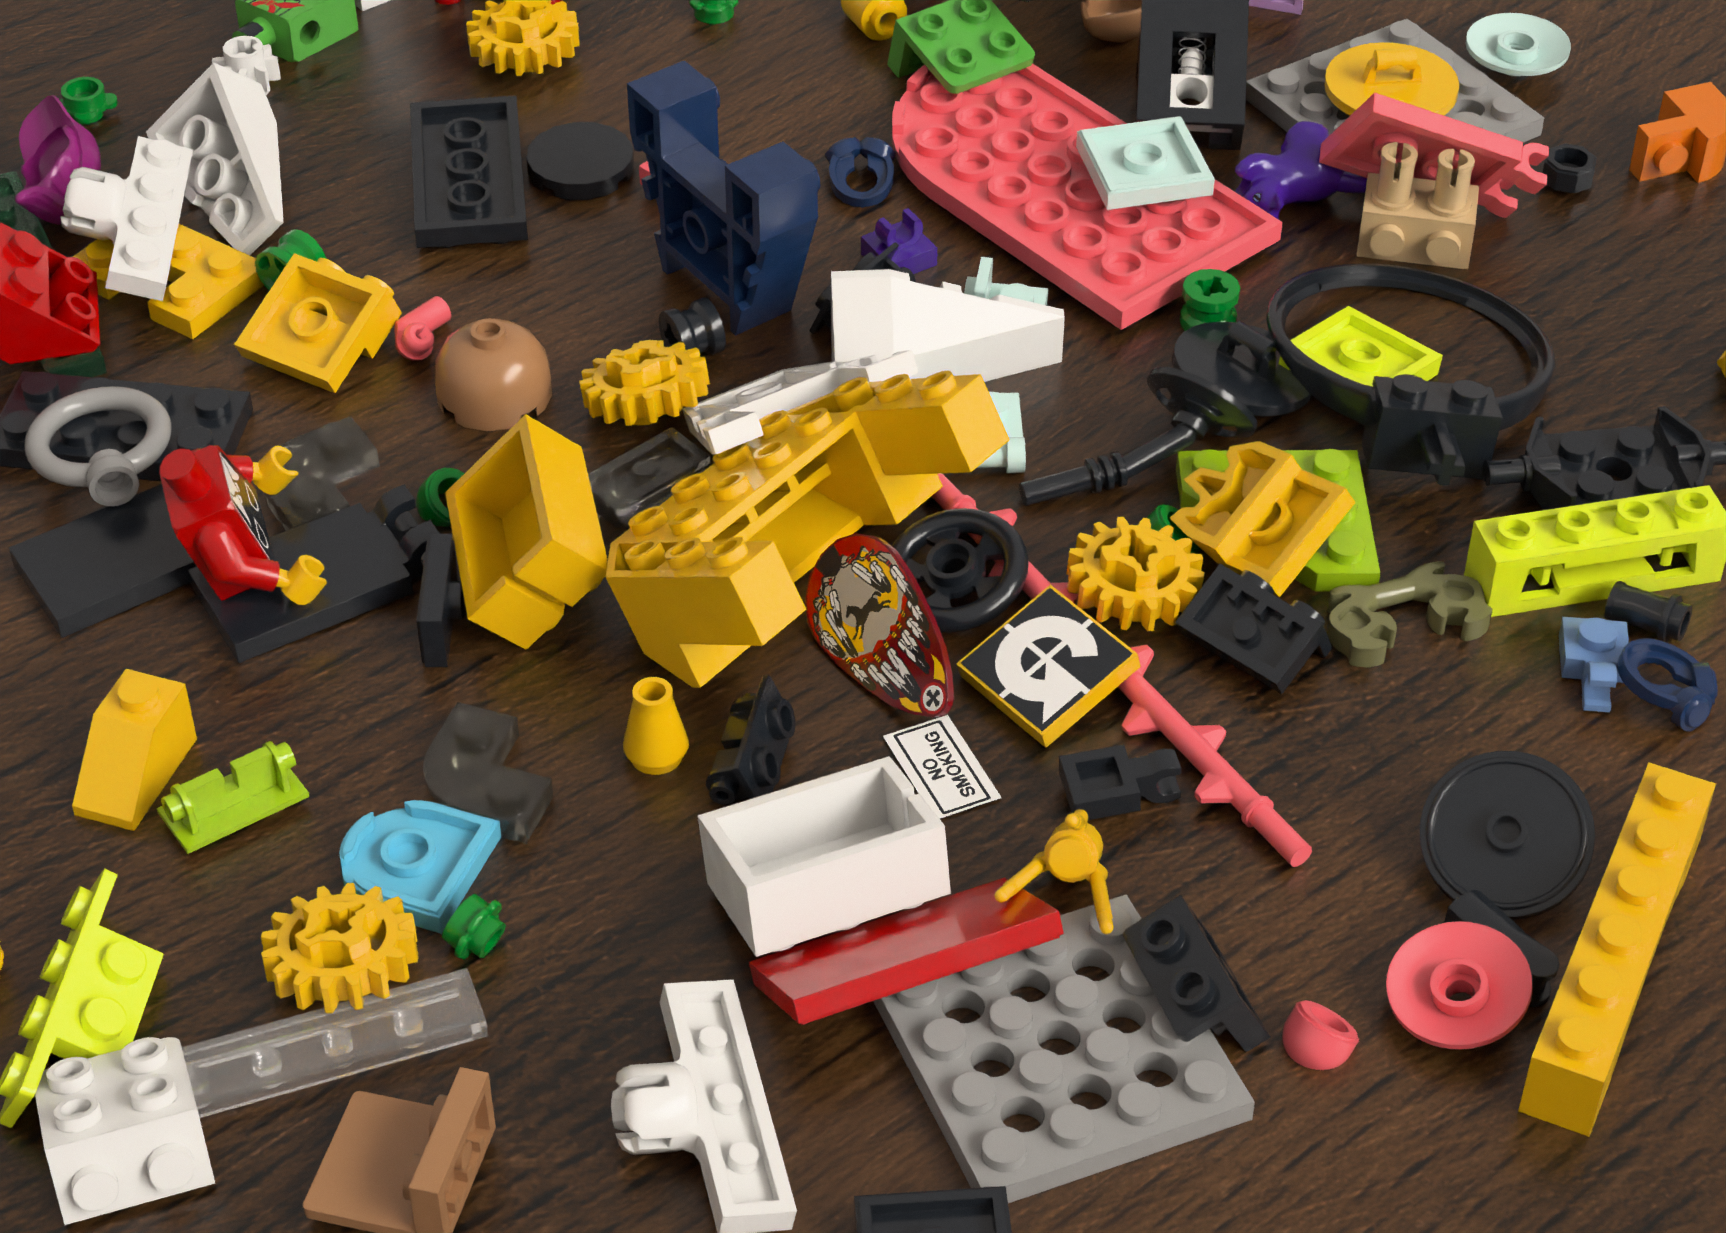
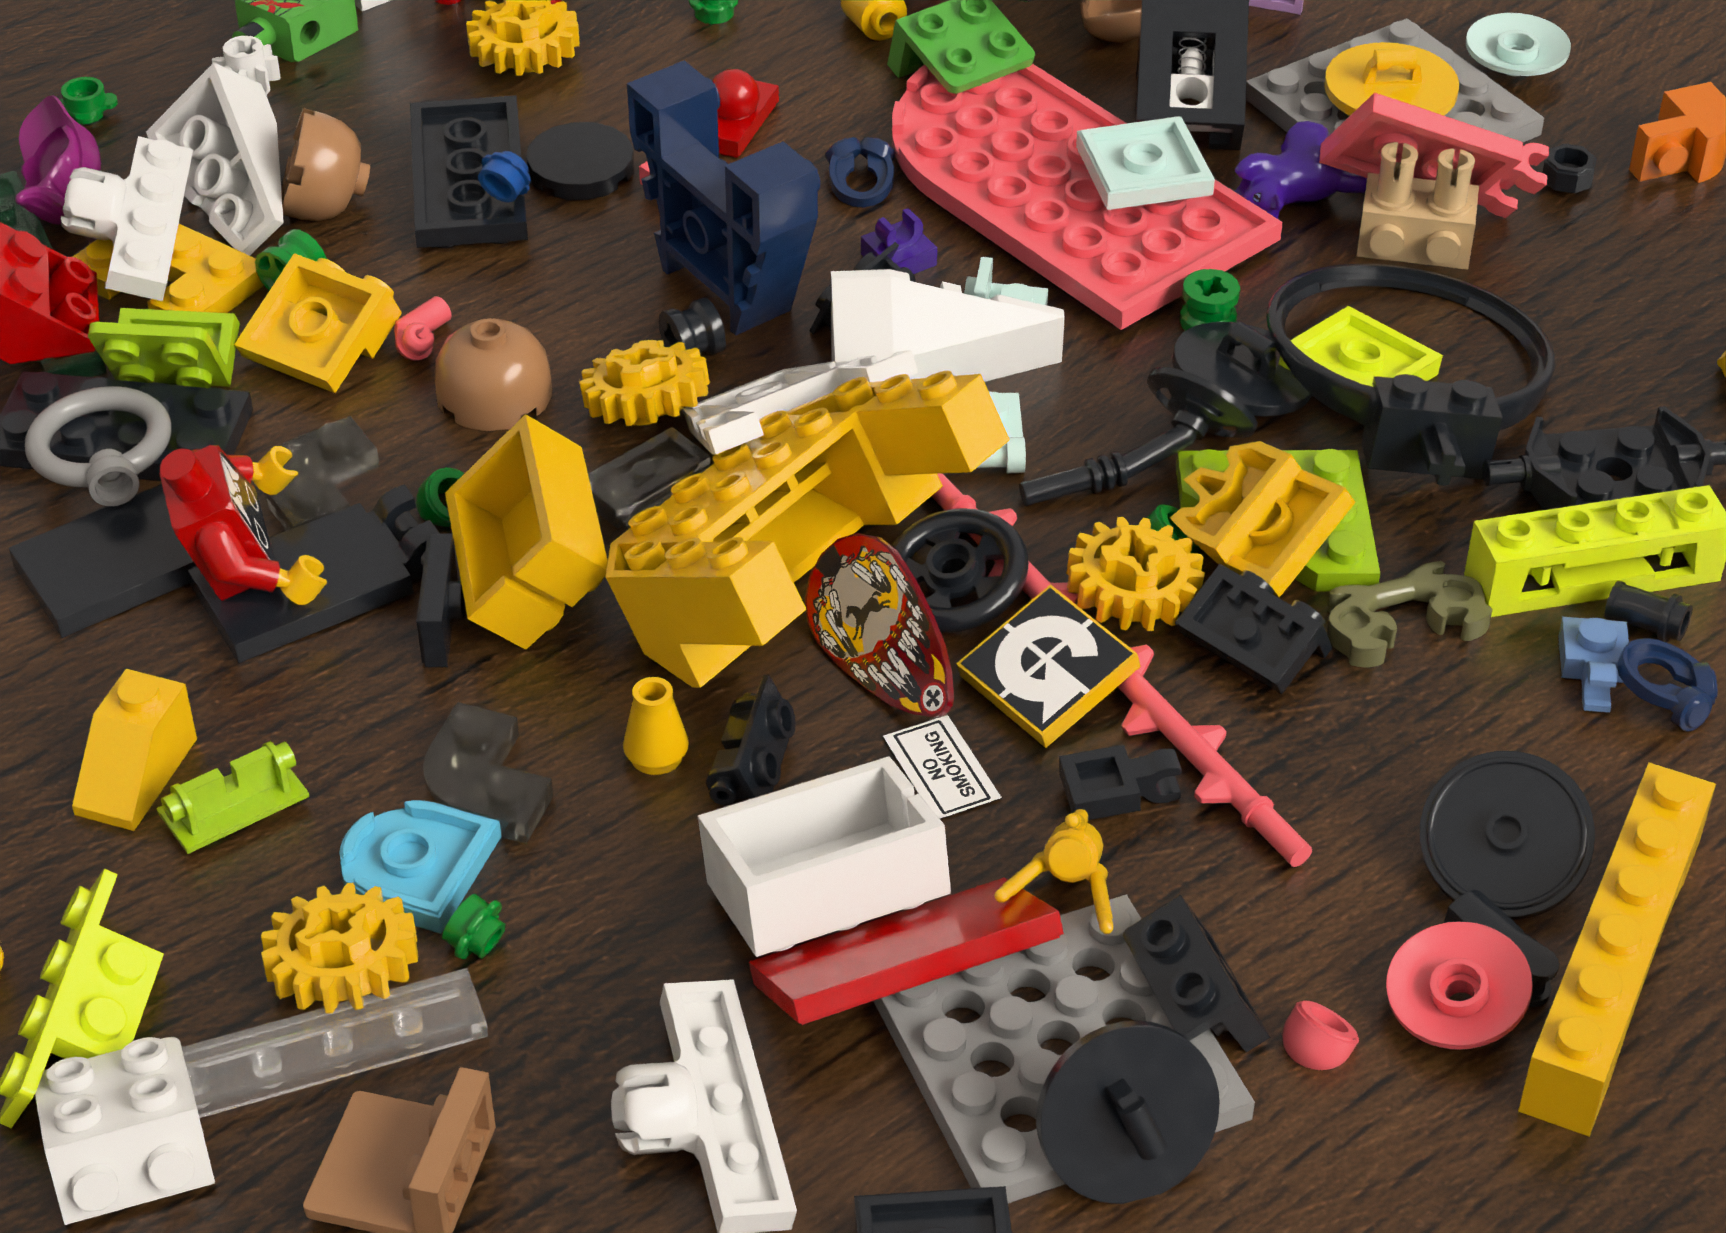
(168, 346): none -> lime bracket
(322, 168): none -> medium nougat cylinder
(504, 176): none -> blue plate
(742, 109): none -> red tile
(1127, 1112): none -> black shield

